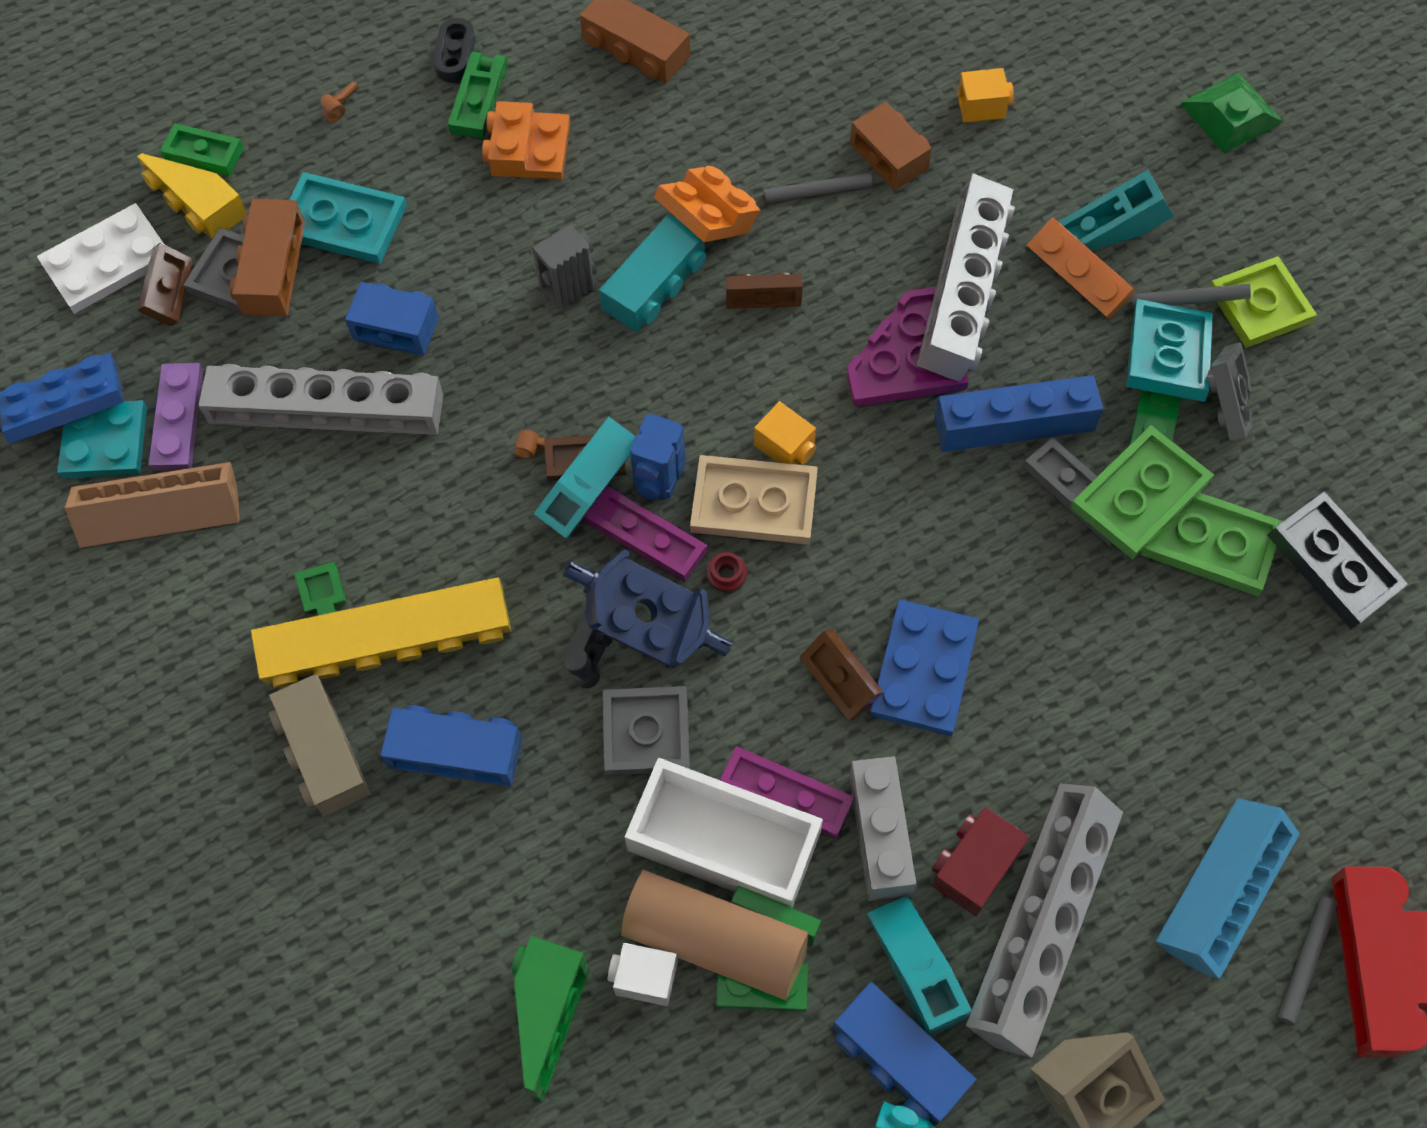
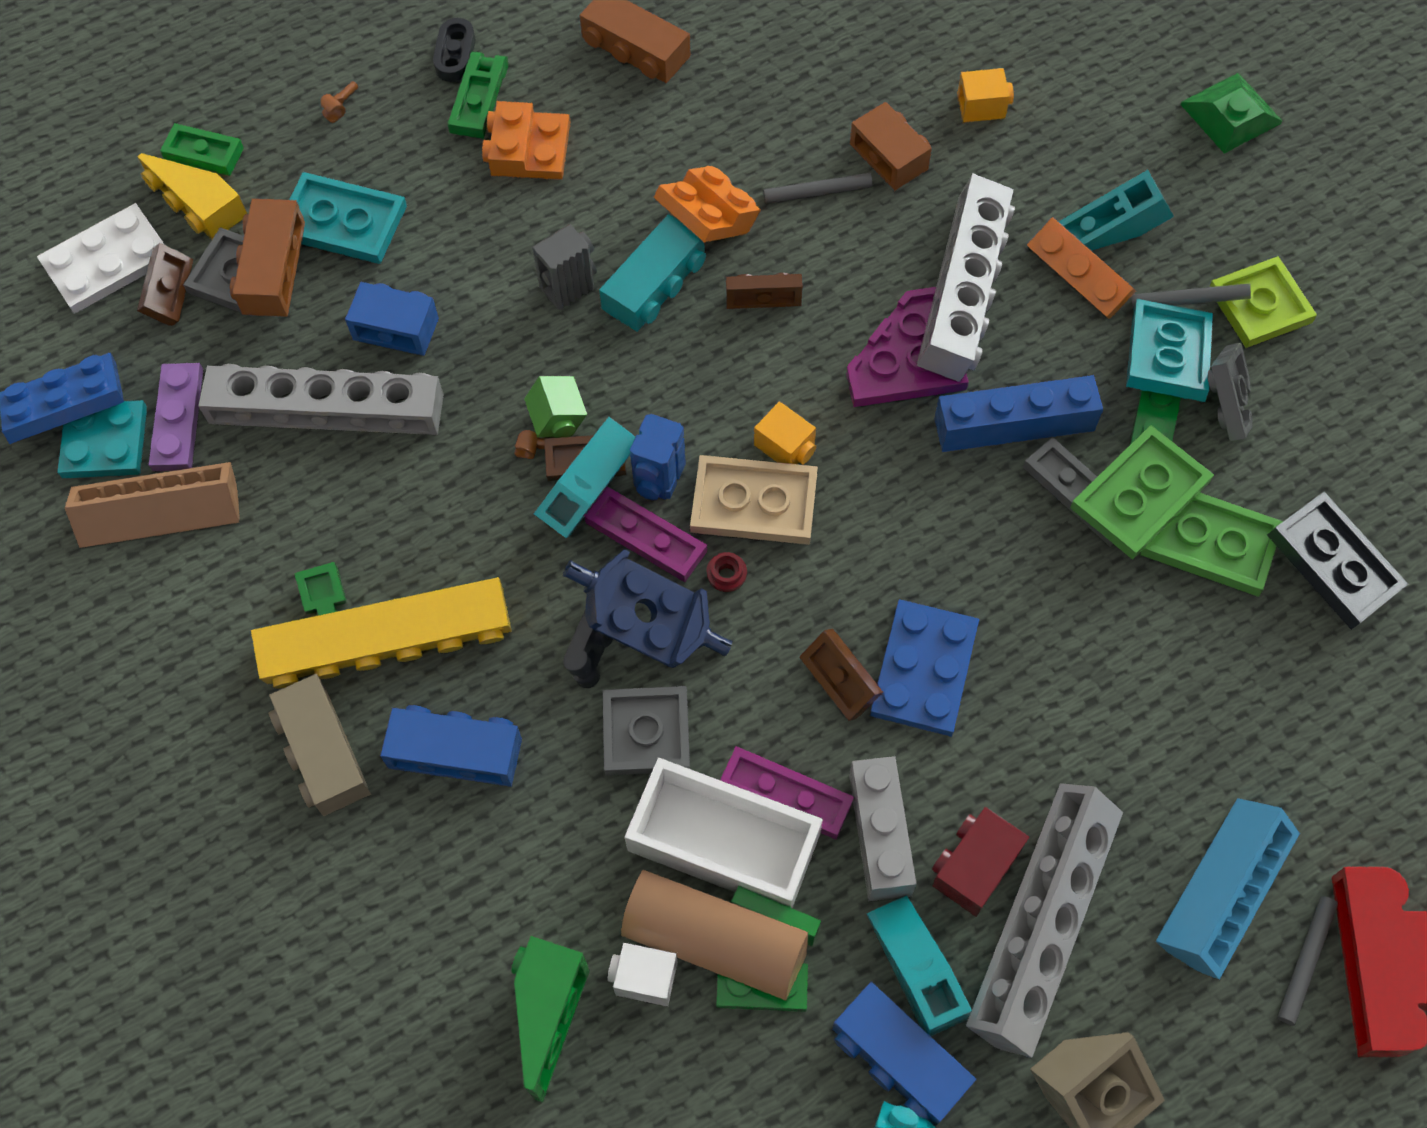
(555, 406): none -> bright green brick

